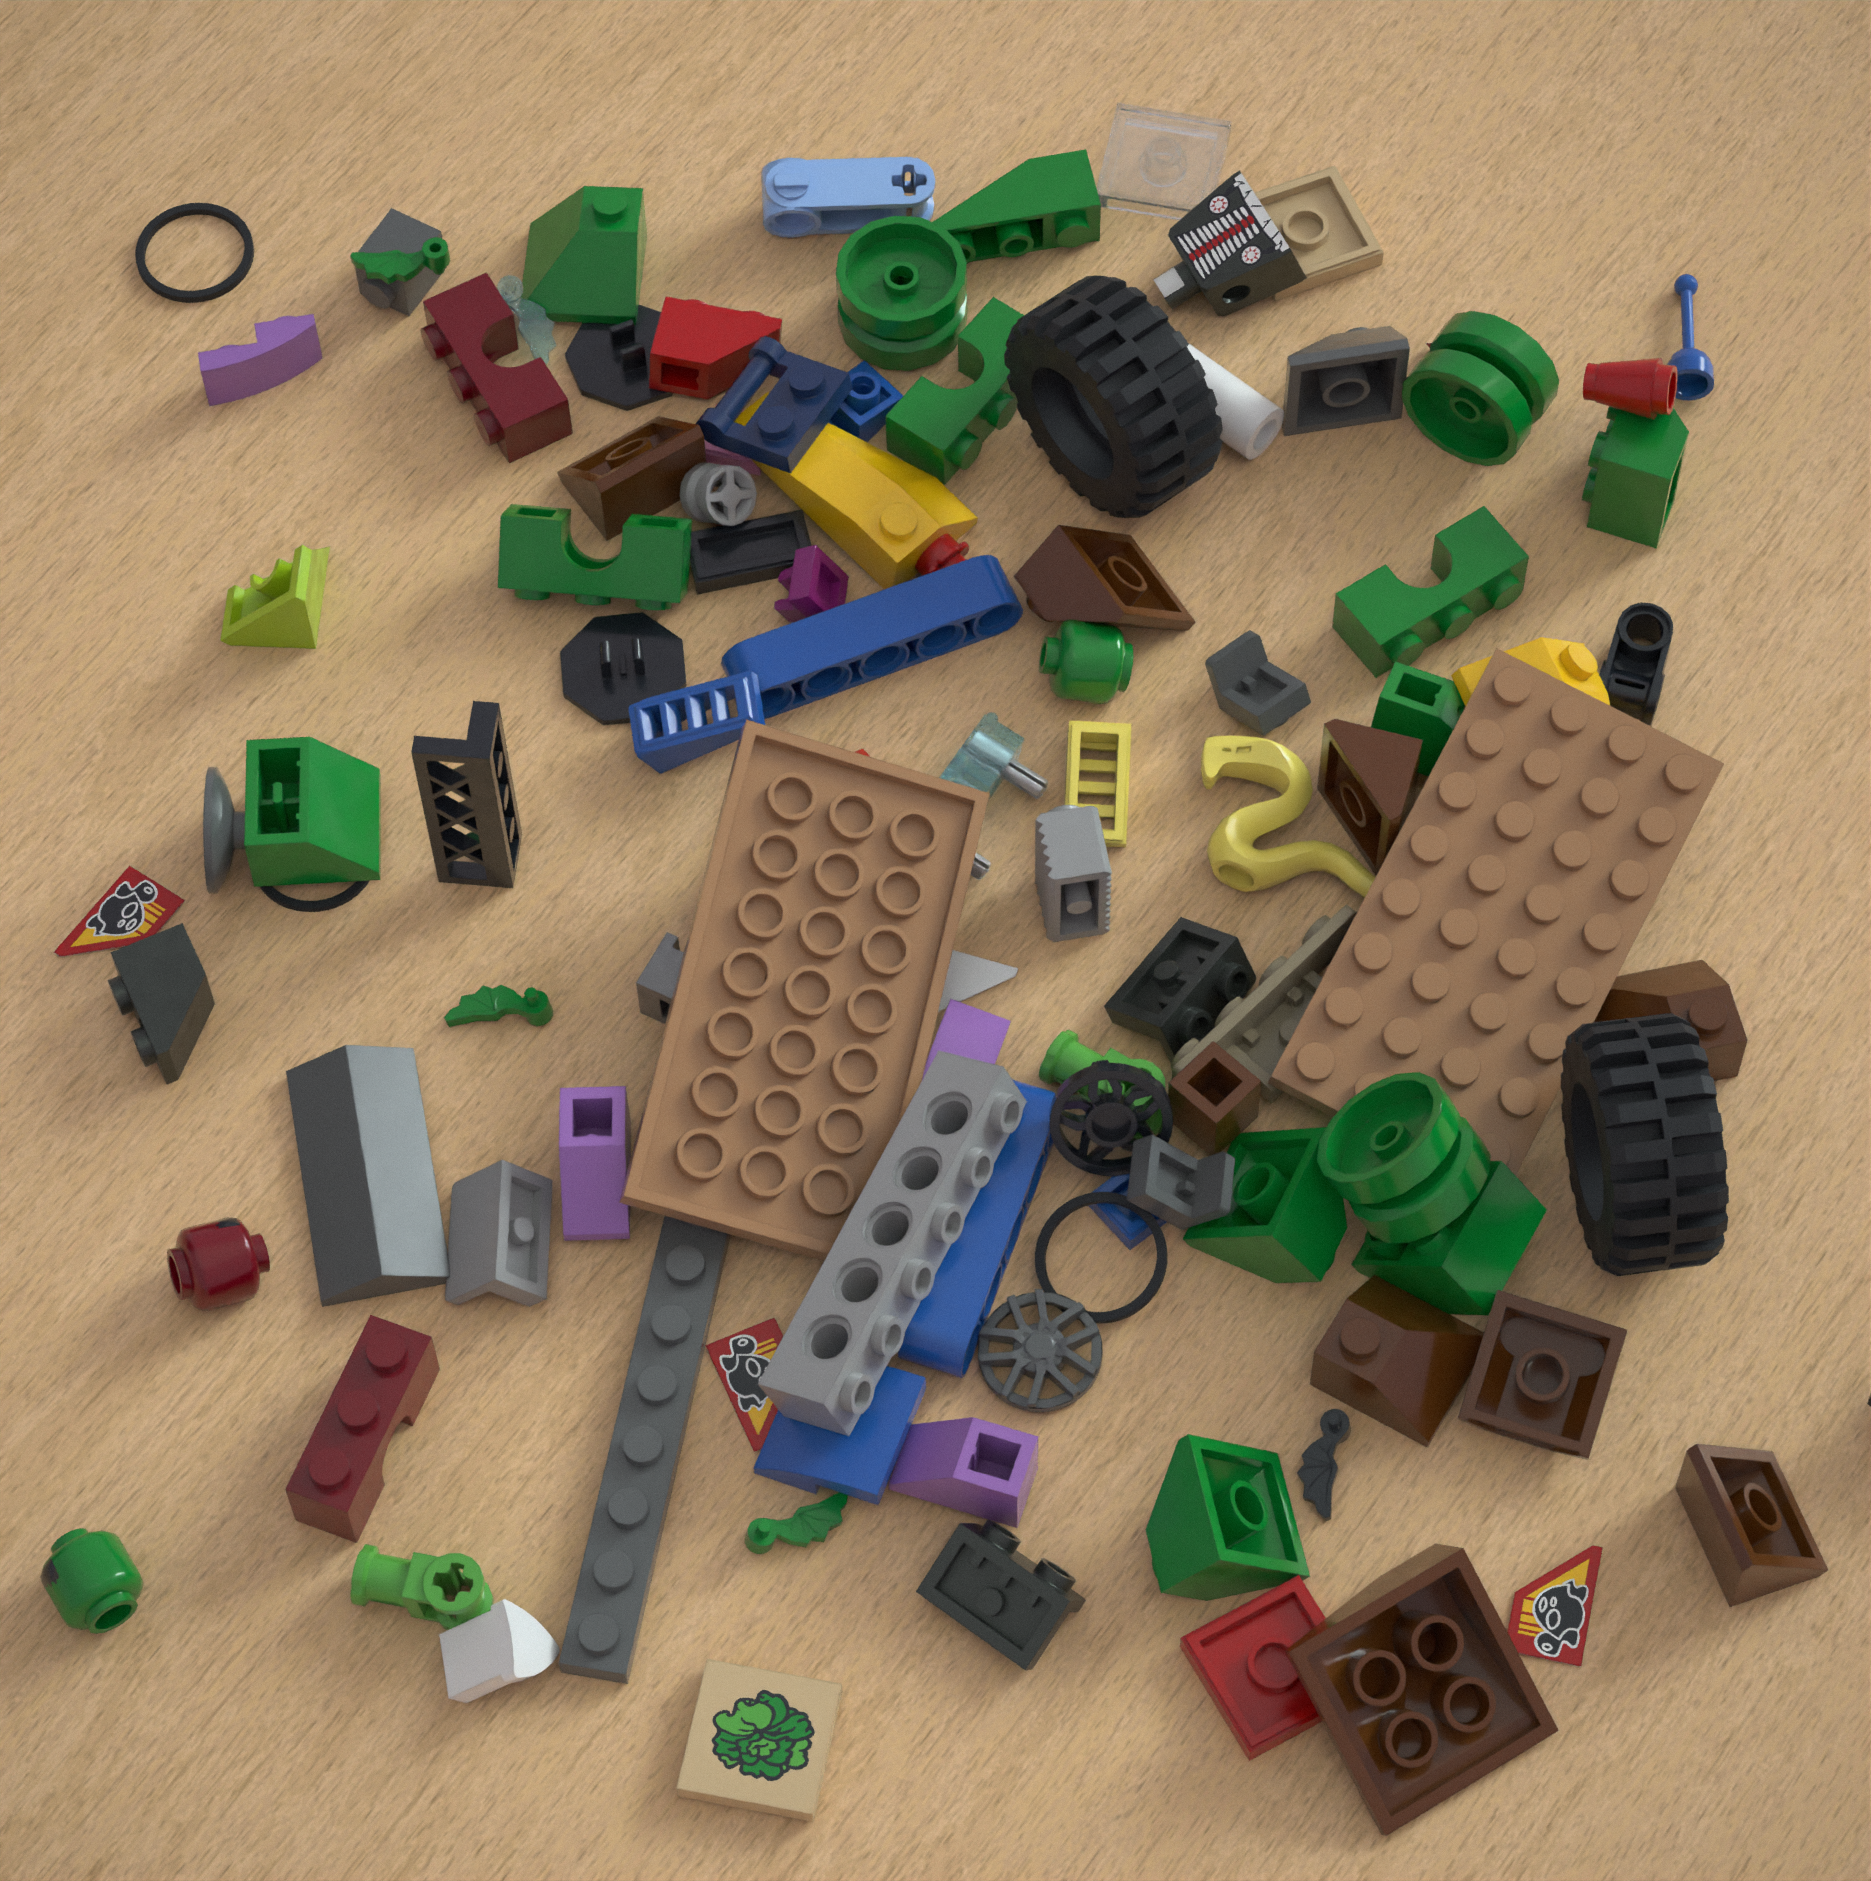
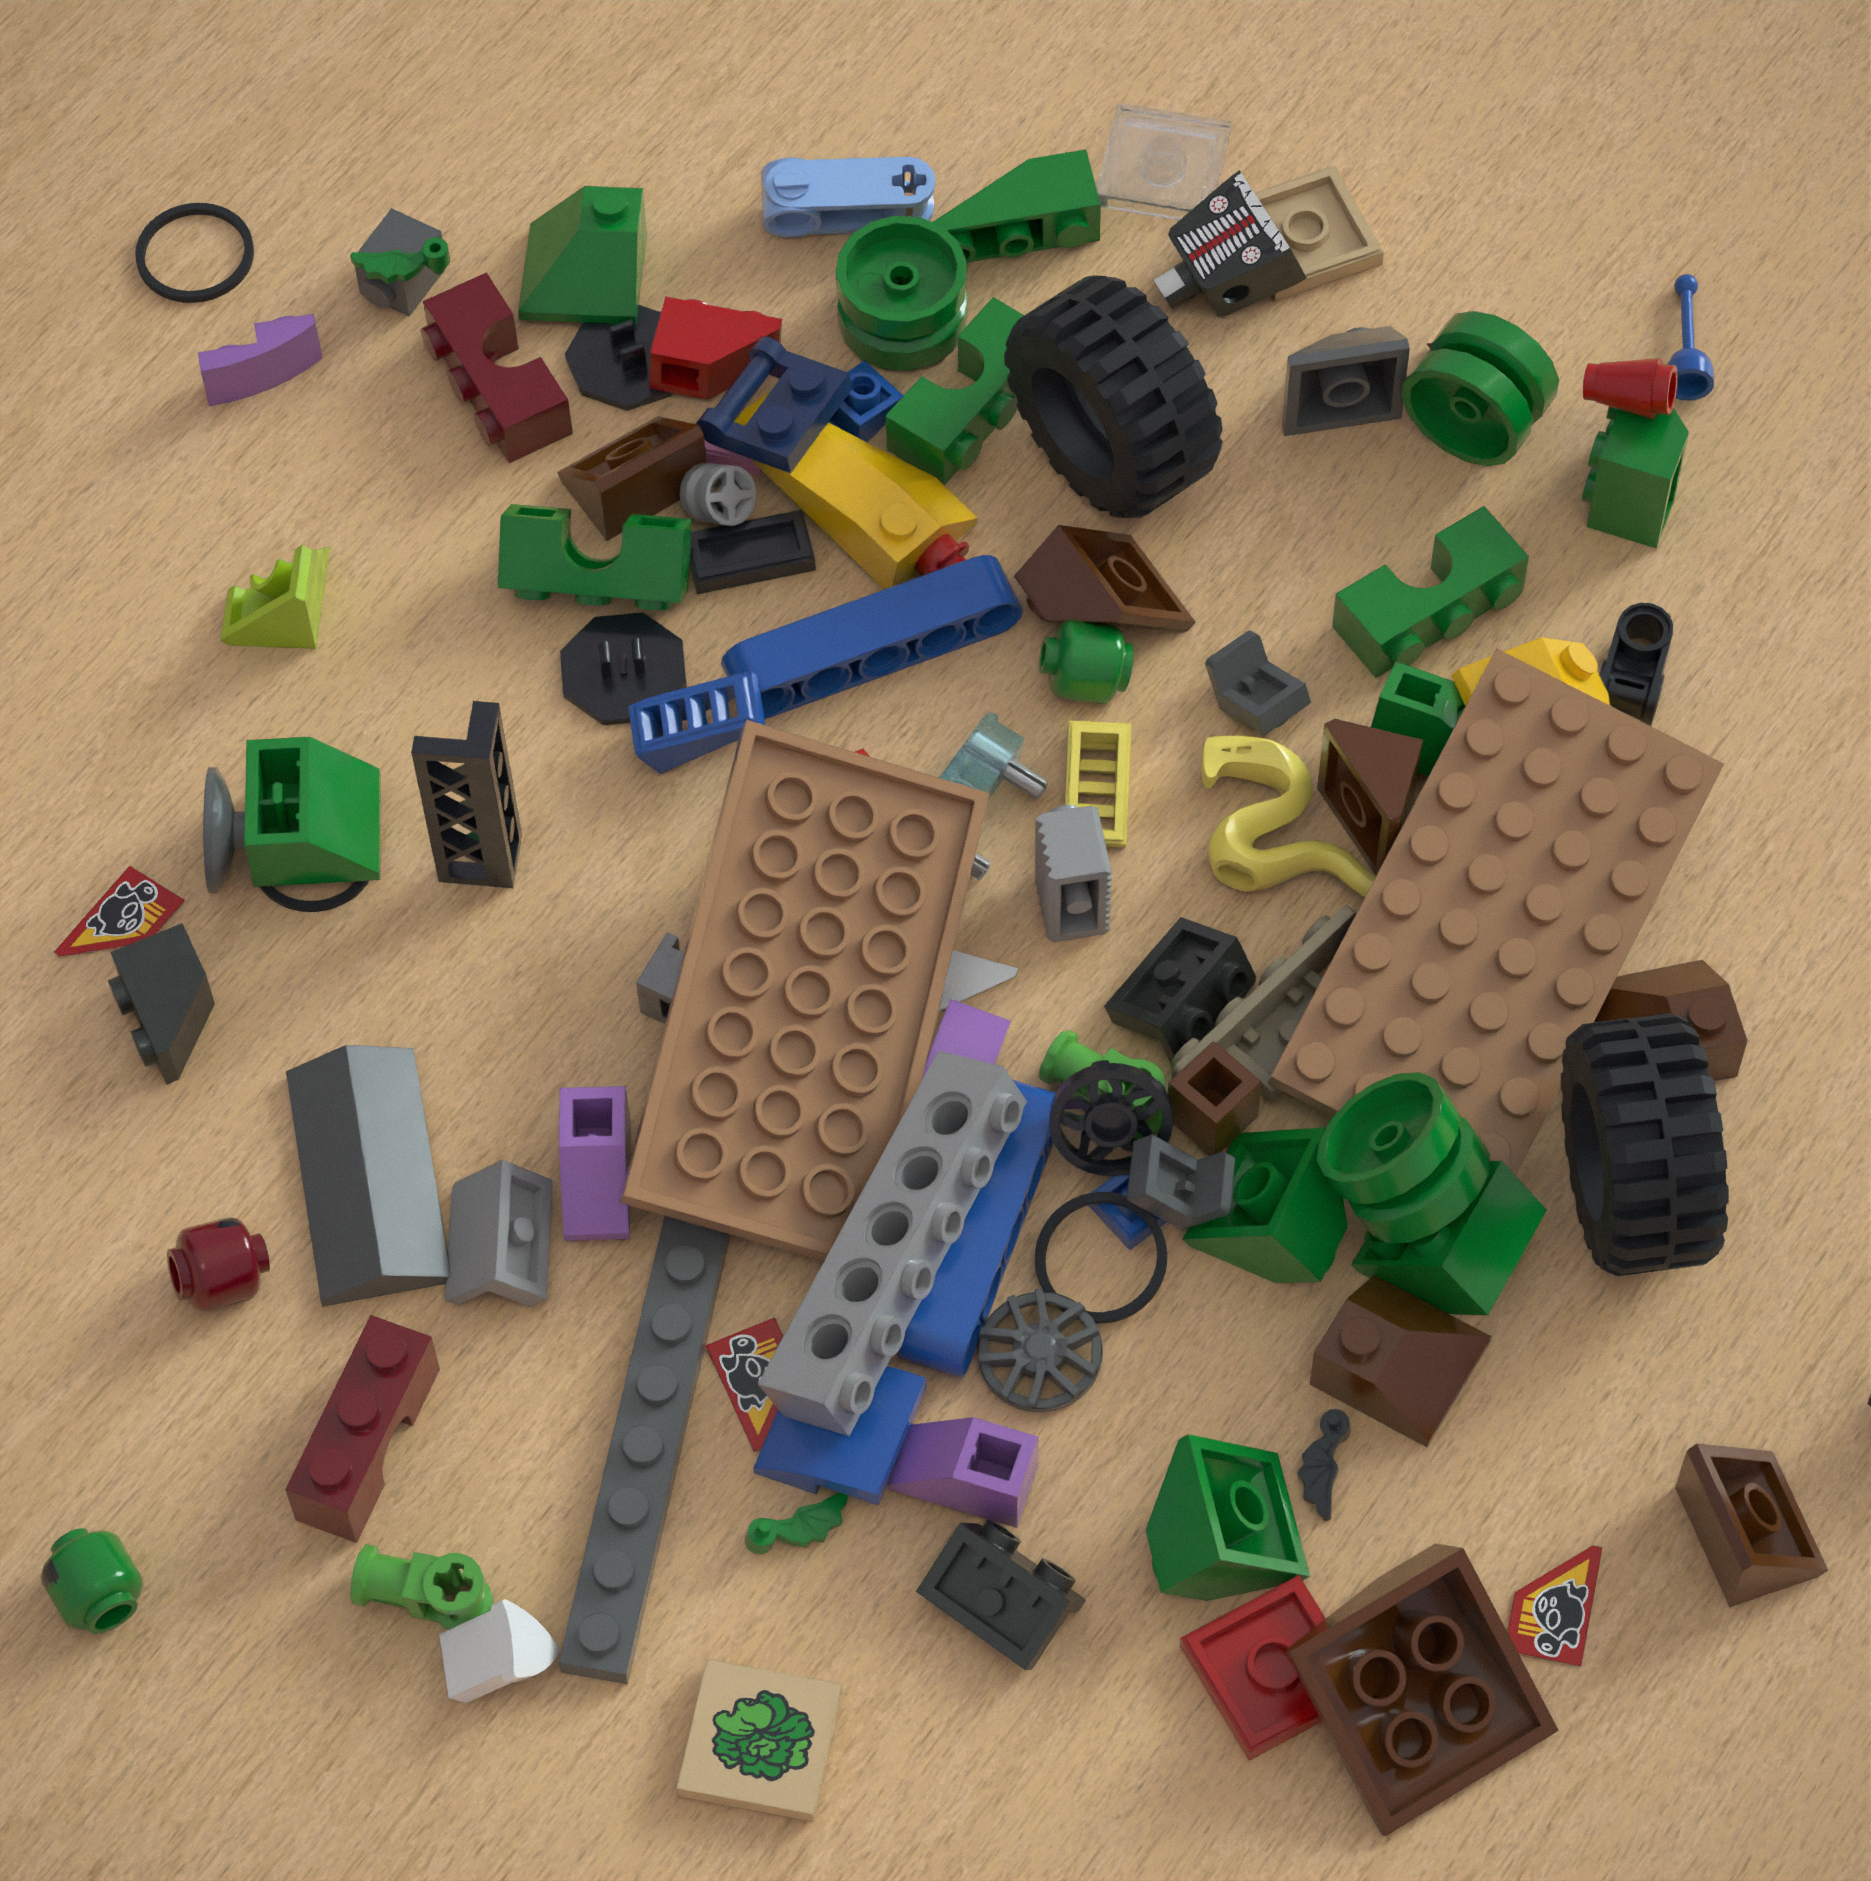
(495, 1003): green piece -> none
(533, 323): clear light blue piece -> none
(813, 585): magenta tile -> none
(1246, 415): white brick -> none
(1542, 1375): reddish brown slope -> none

